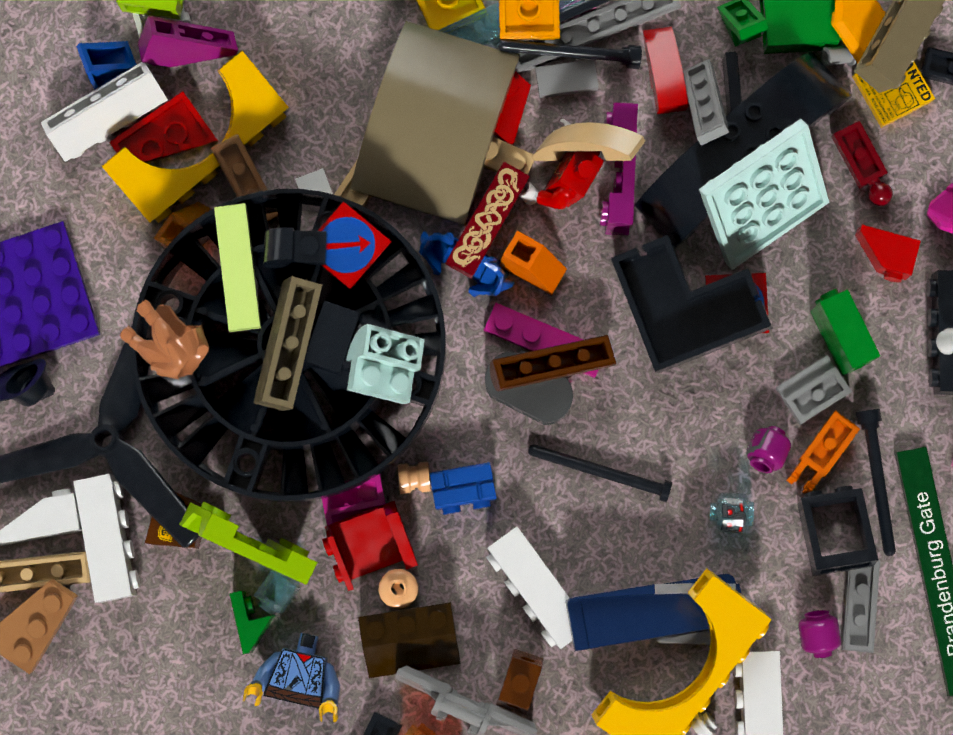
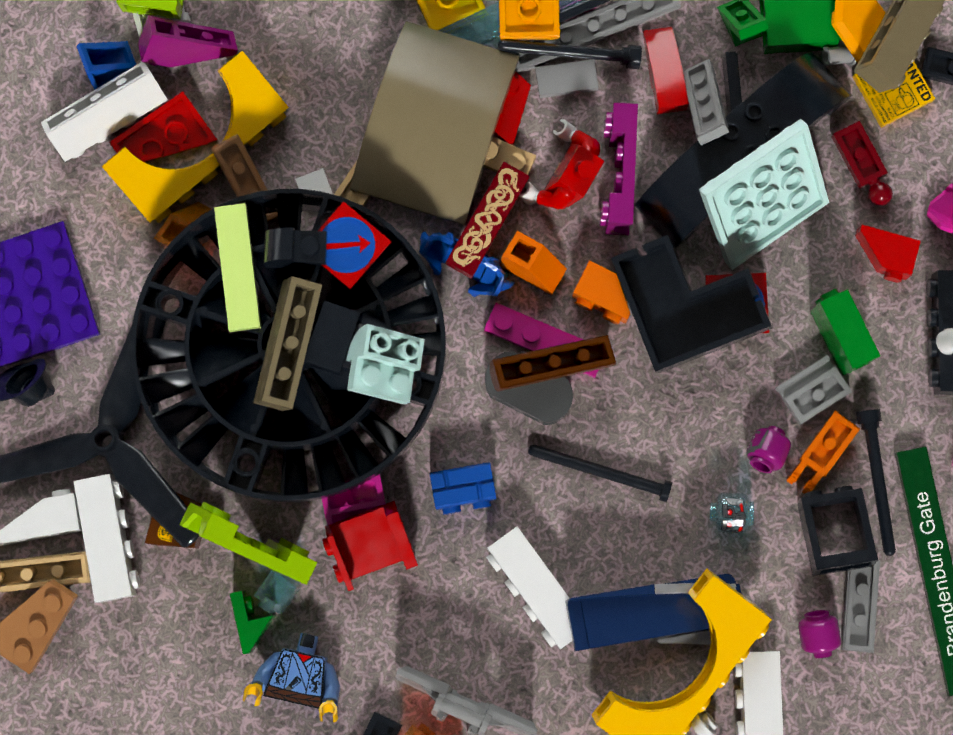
(175, 346): nougat piece -> none
(403, 597): light nougat head -> none
(410, 638): dark brown slope -> none
(414, 477): light nougat wheel -> none
(520, 682): reddish brown torso -> none
(602, 291): none -> orange slope
(613, 141): tan slope -> none

